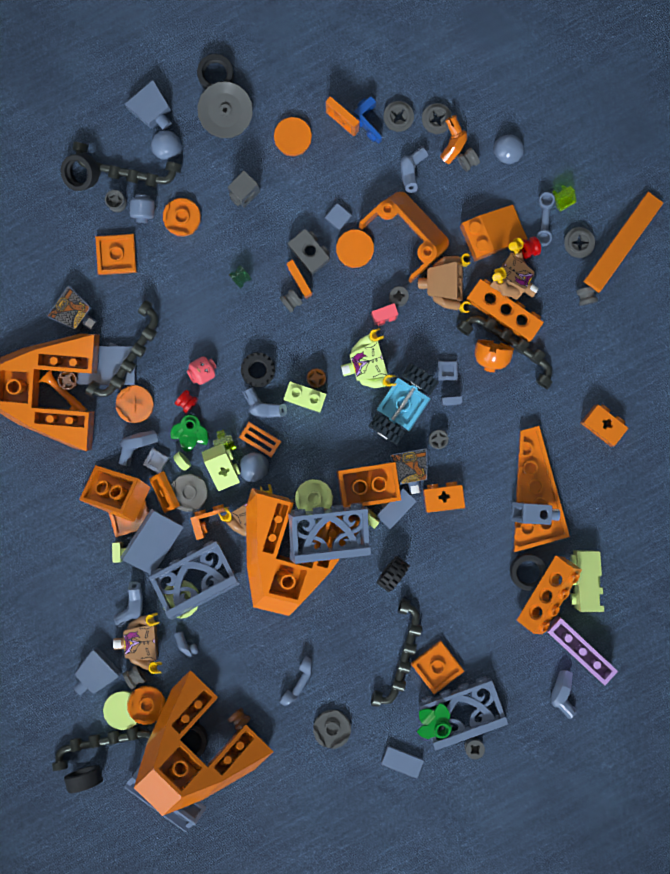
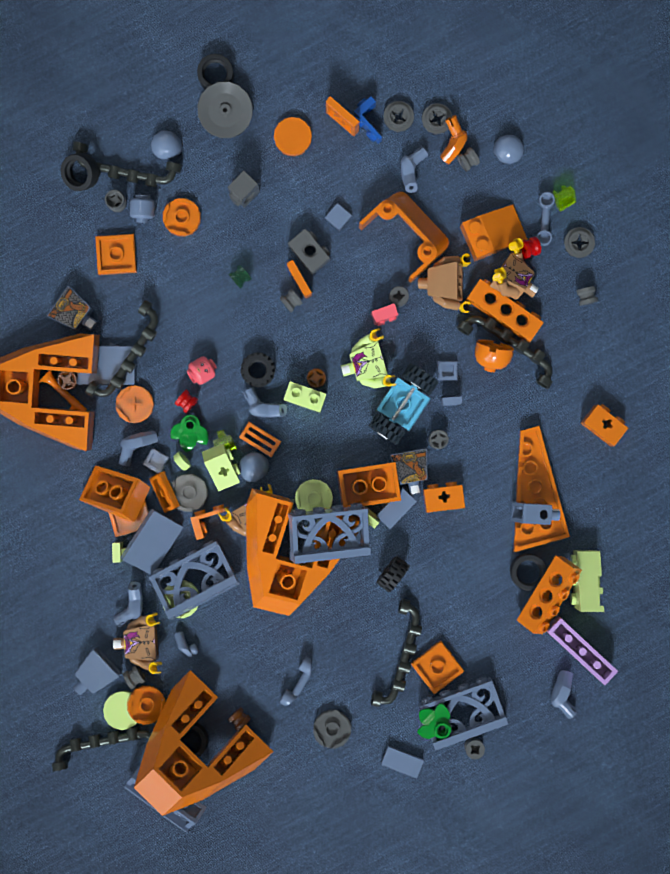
(83, 779): black tyre -> none
(150, 107): sand blue torso -> none
(354, 248): orange tile -> none
(623, 242): orange tile -> none

